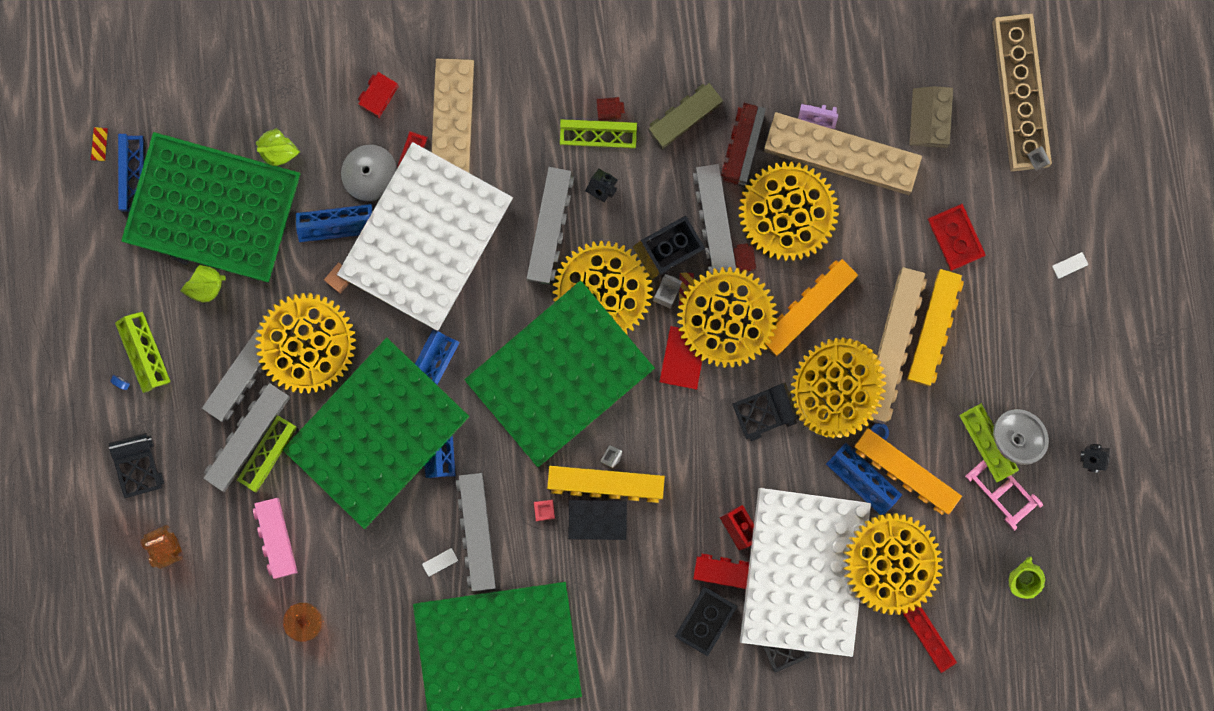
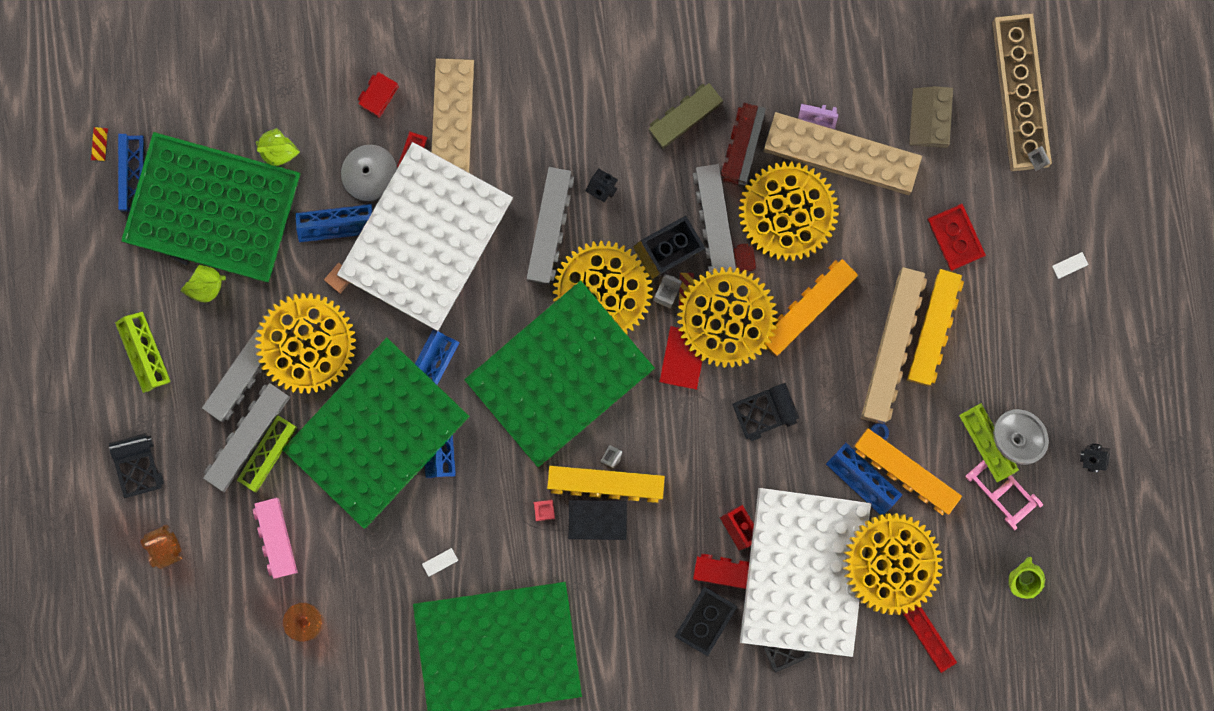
(119, 382): blue tile -> none
(476, 531): light grey brick -> none
(598, 126): lime fence -> none
(609, 108): clear red brick -> none
(868, 384): yellow gear -> none

